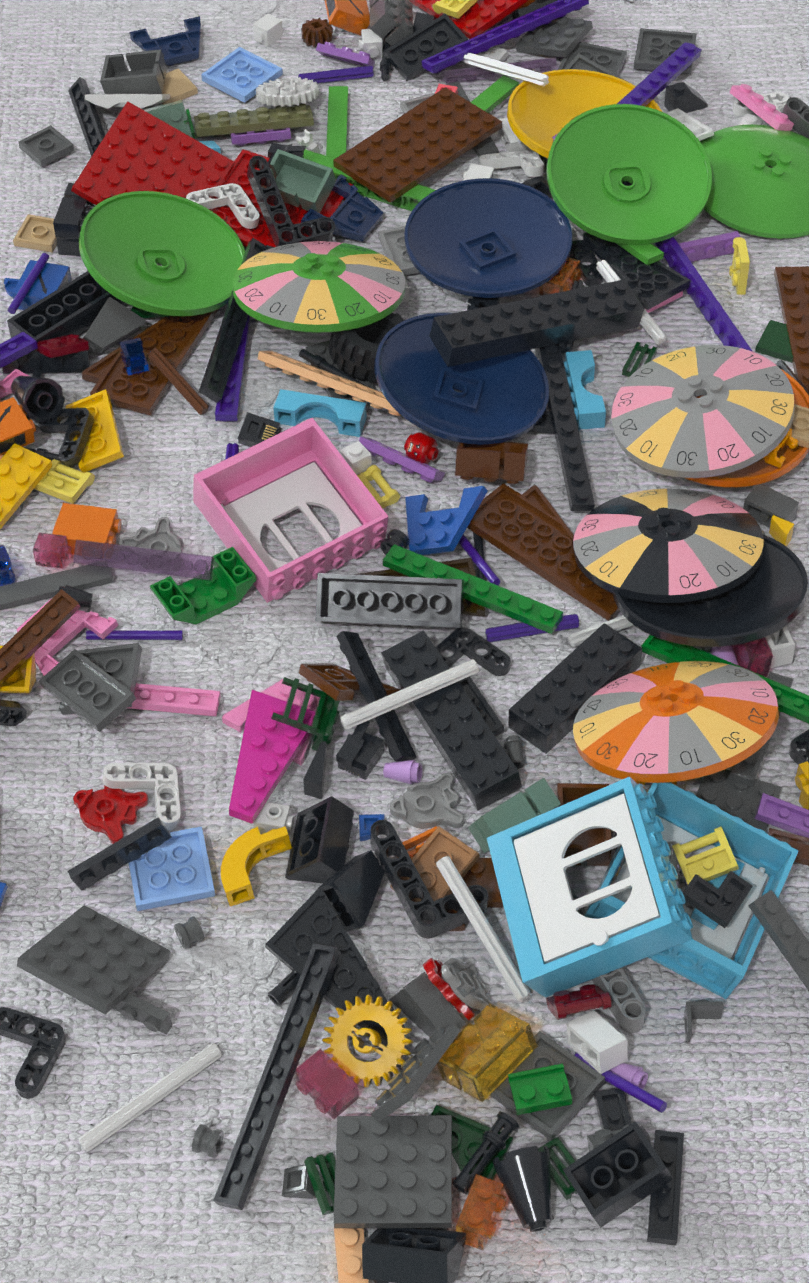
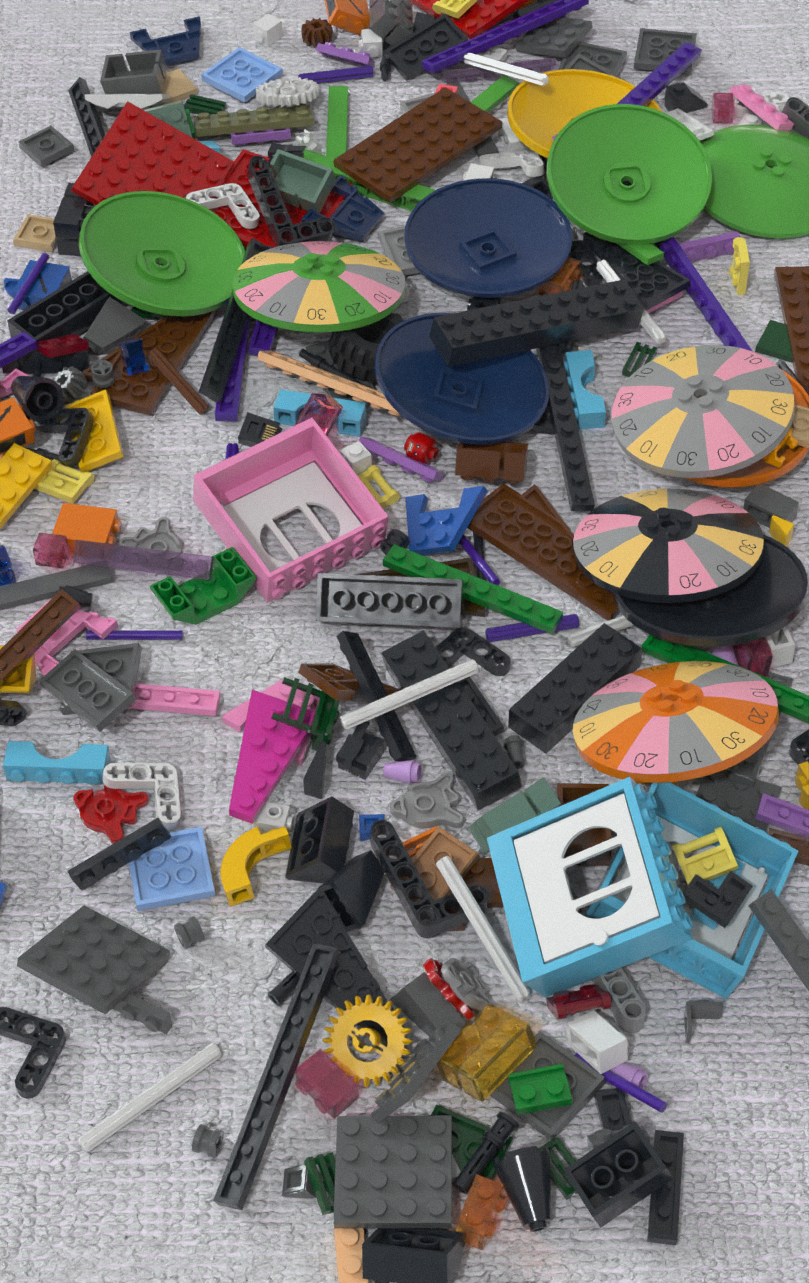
(72, 382): none -> dark grey gear
(84, 766): none -> medium azure arch
(102, 373): none -> dark grey wheel
(200, 104): none -> dark green tile
(262, 338): none -> dark purple plate
(323, 410): none -> clear pink brick
(722, 108): none -> clear pink brick

